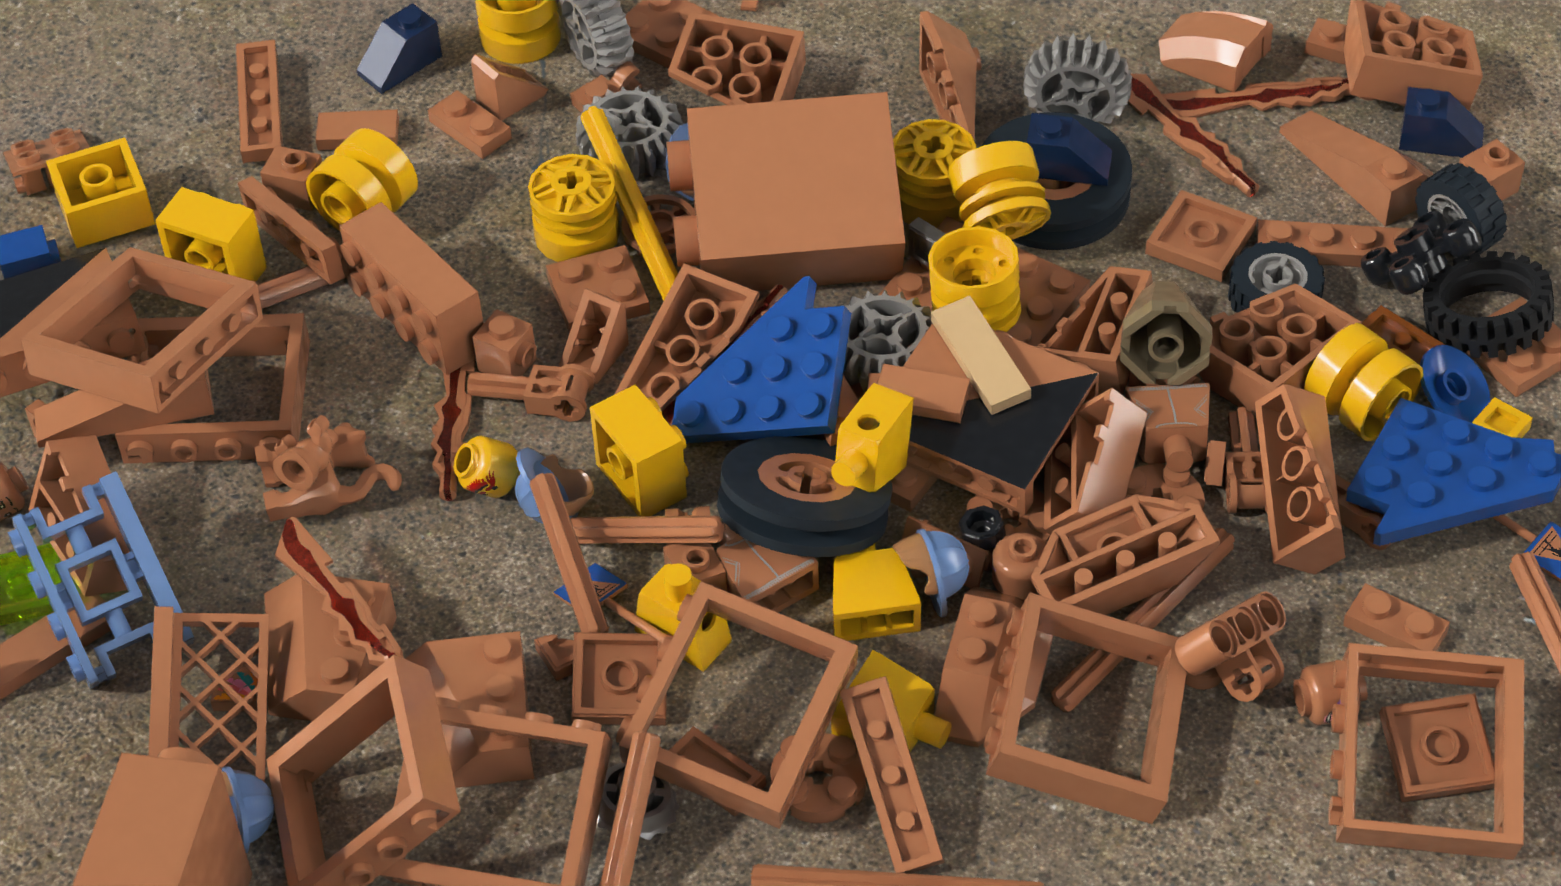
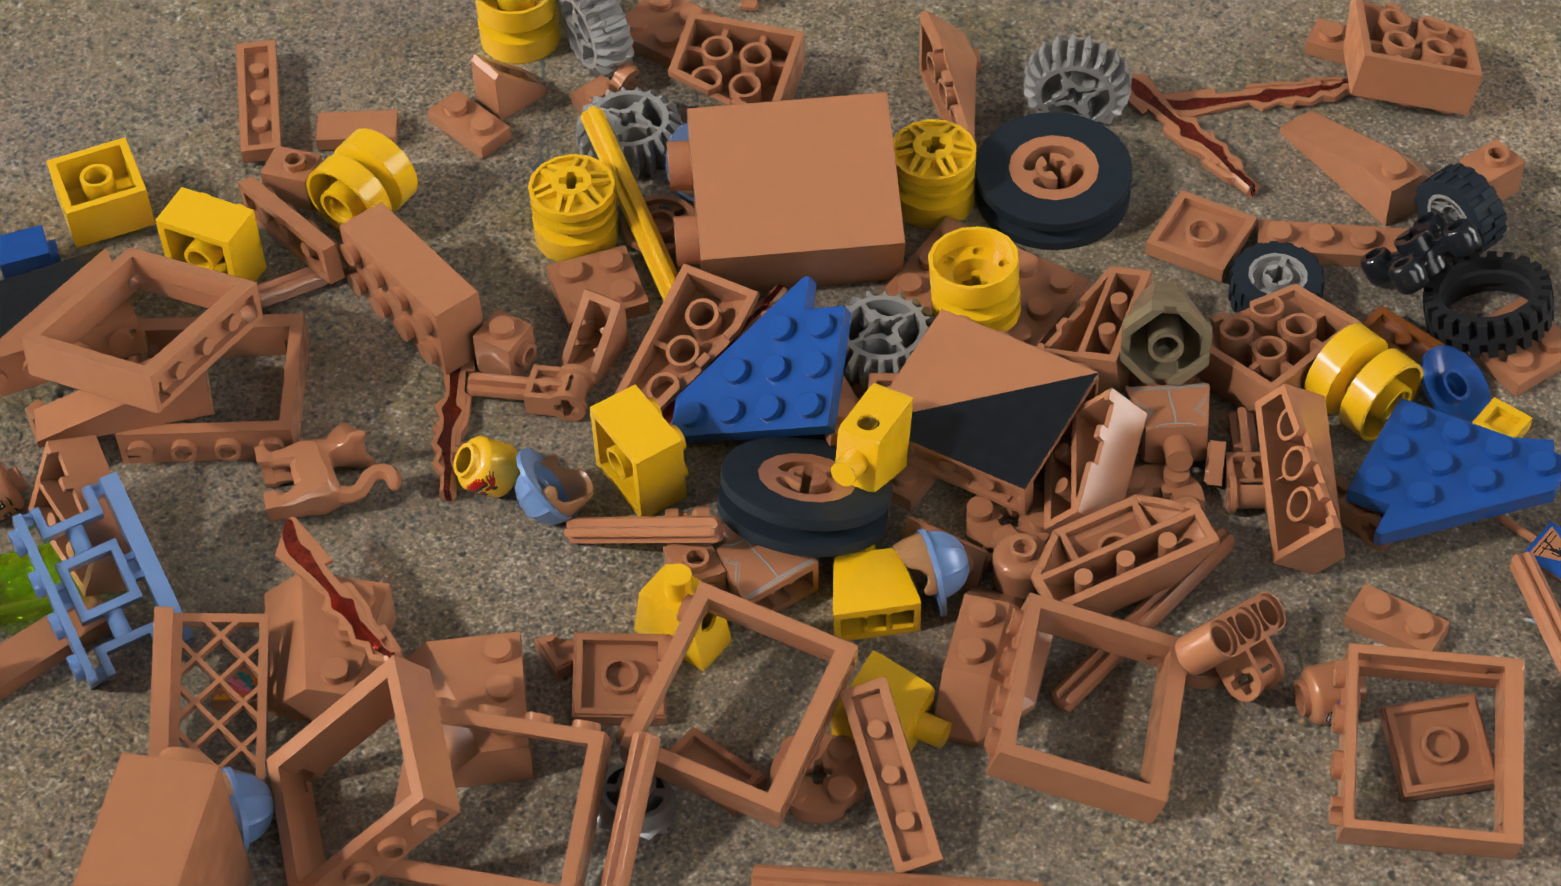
(29, 157): nougat hinge -> none
(301, 462): nougat piece -> none
(400, 48): dark blue slope -> none
(568, 554): nougat axle -> none
(607, 587): piece -> none
(921, 239): flat silver tile -> none
(933, 393): nougat tile -> none
(981, 355): tan tile -> none
(982, 527): black tile -> none
(1000, 188): yellow wheel -> none
(1068, 150): dark blue slope -> none
(1216, 46): nougat slope -> none
(1438, 124): dark blue slope -> none

